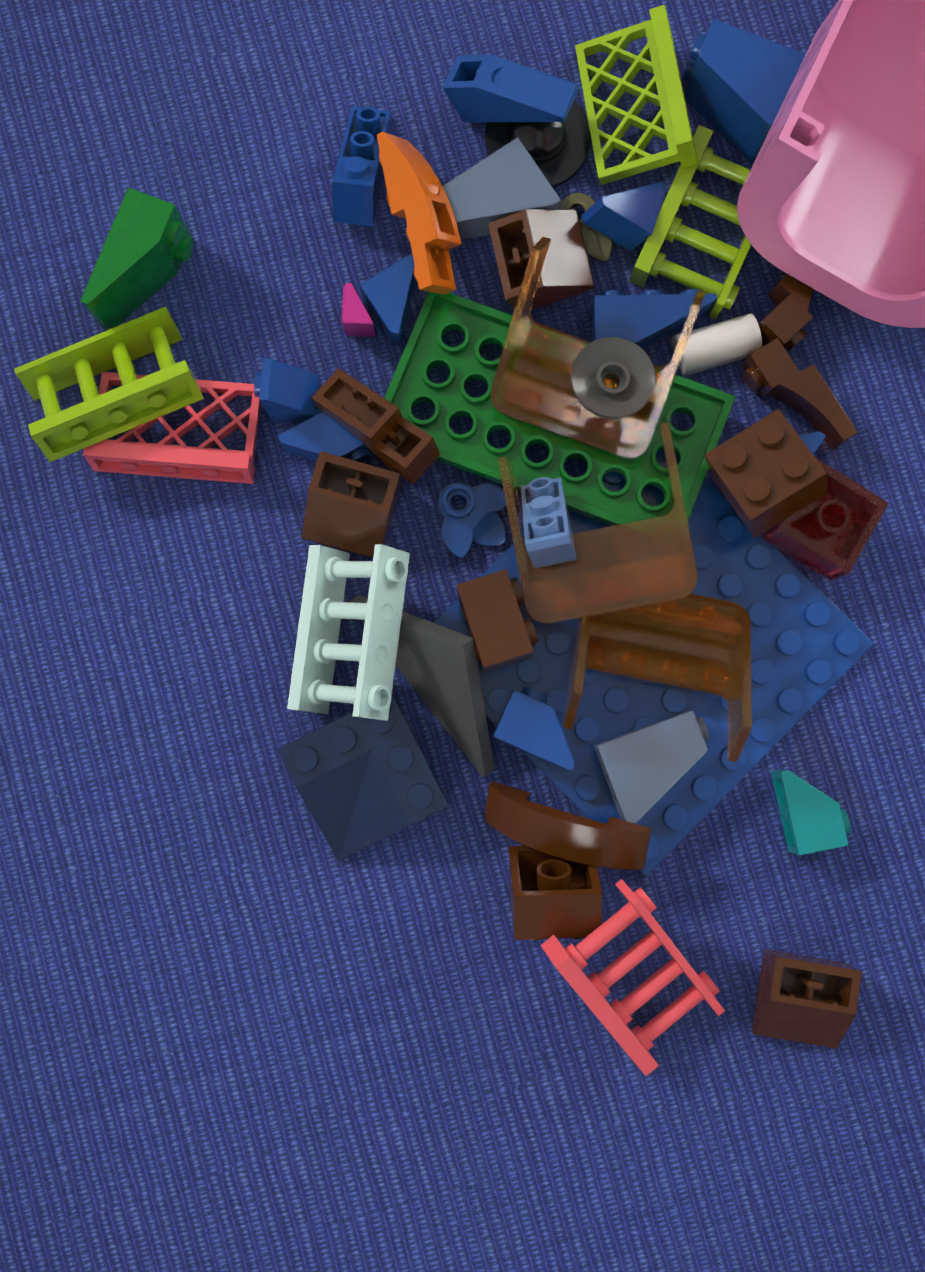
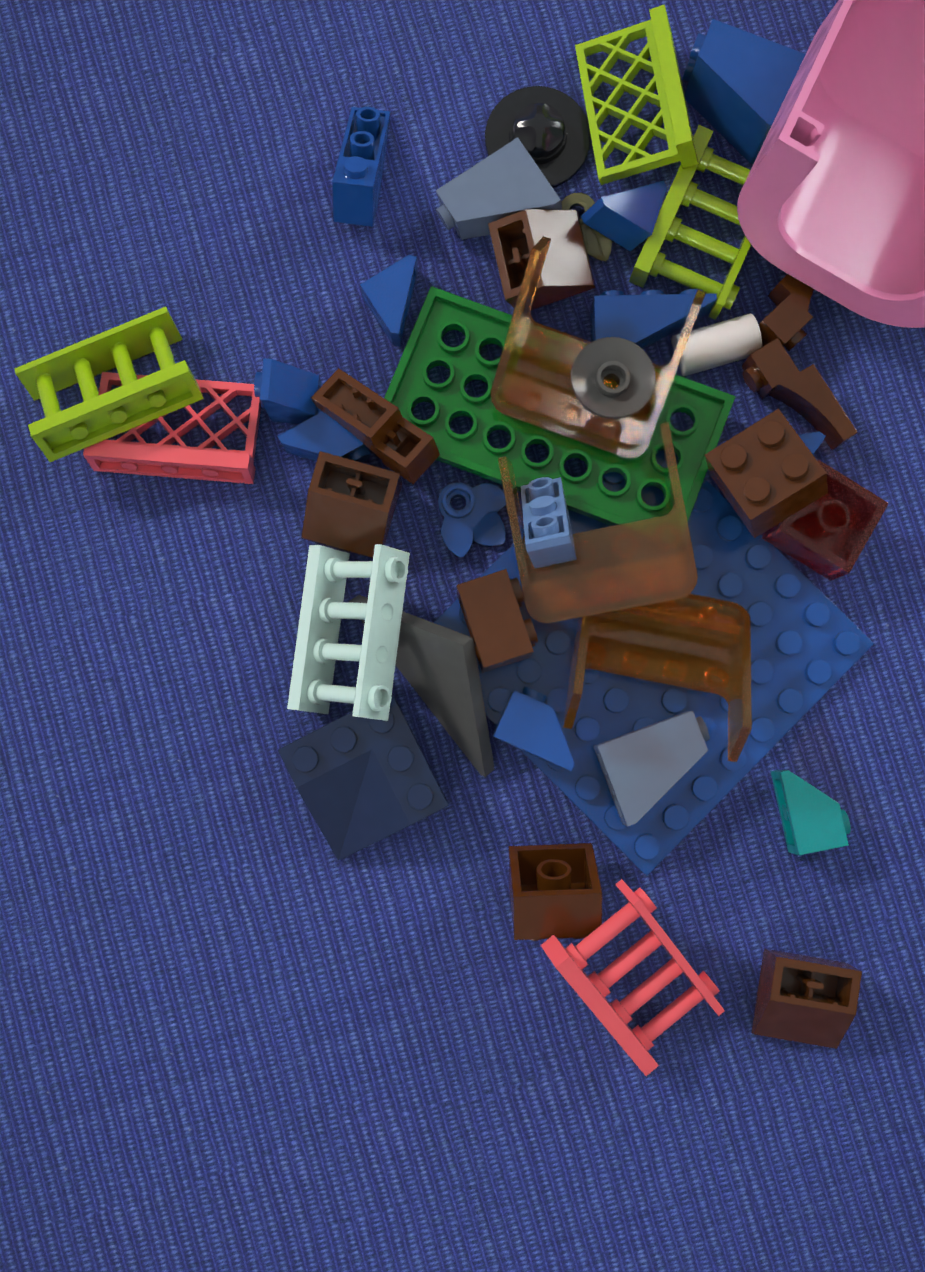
(137, 258): green slope -> none
(354, 315): dark pink slope -> none
(420, 199): orange slope -> none
(503, 91): blue slope -> none
(566, 835): reddish brown slope -> none

